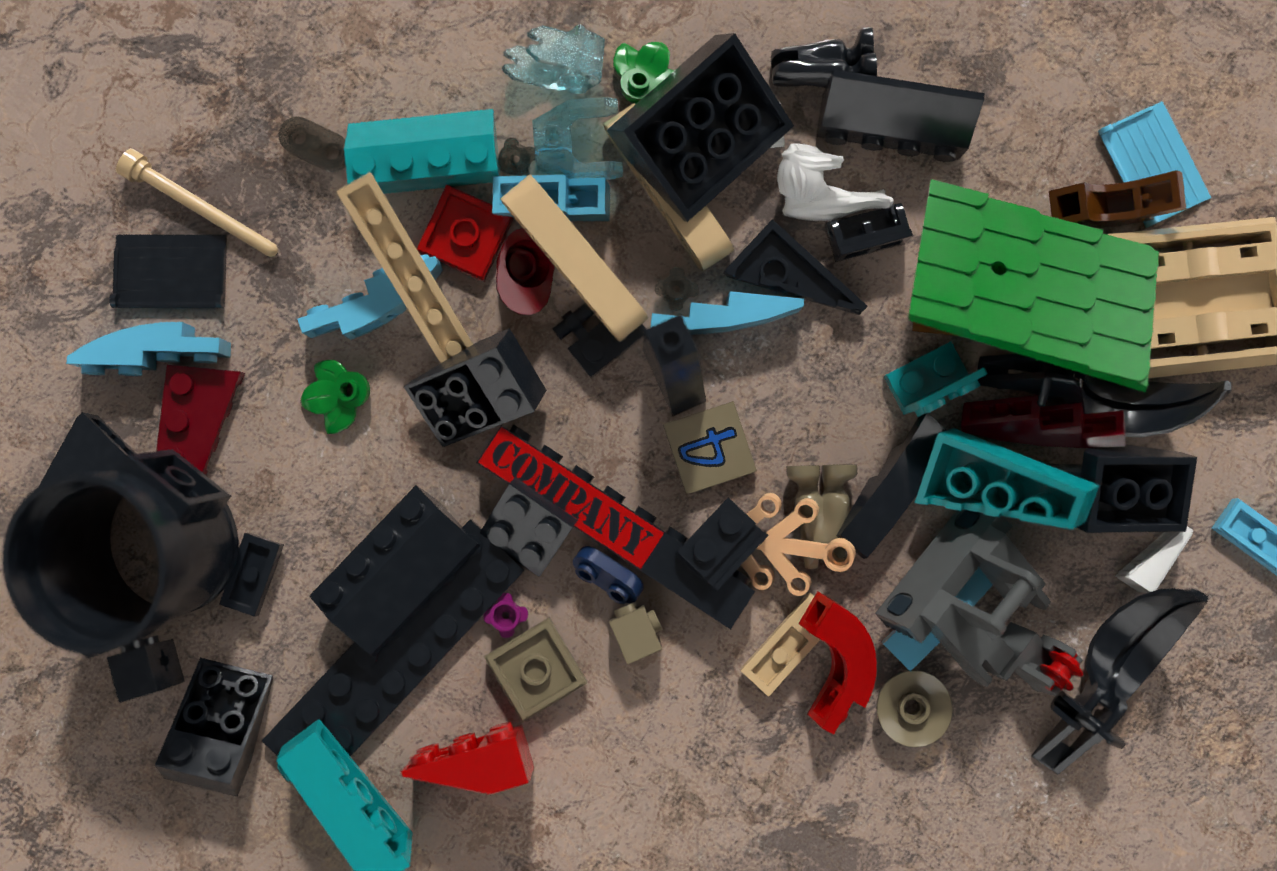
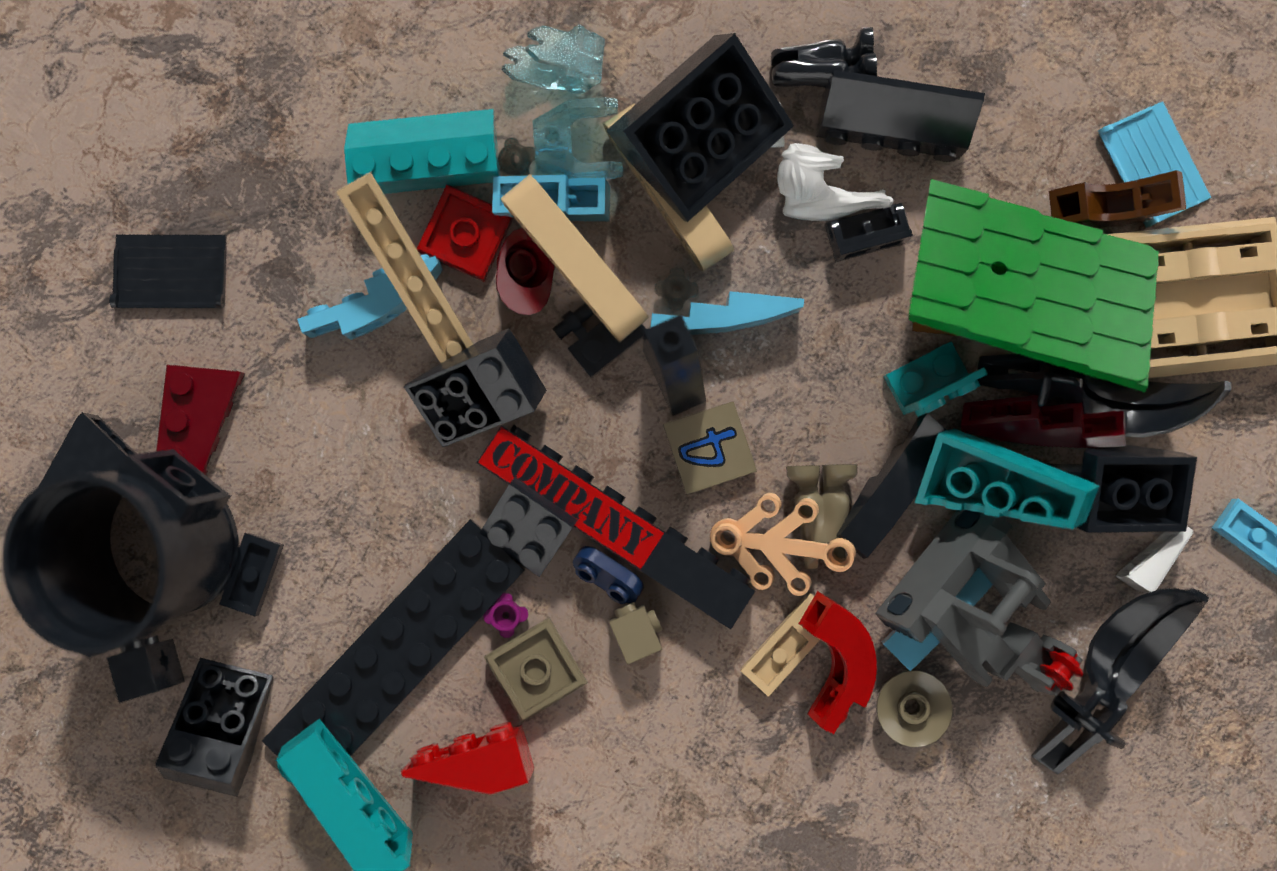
(136, 167): tan piece -> none
(144, 345): medium azure slope -> none
(316, 146): clear smoke plate -> none
(330, 395): green plate -> none
(394, 571): black slope -> none
(644, 66): green plate -> none
(721, 544): black plate -> none
(783, 265): black wing -> none

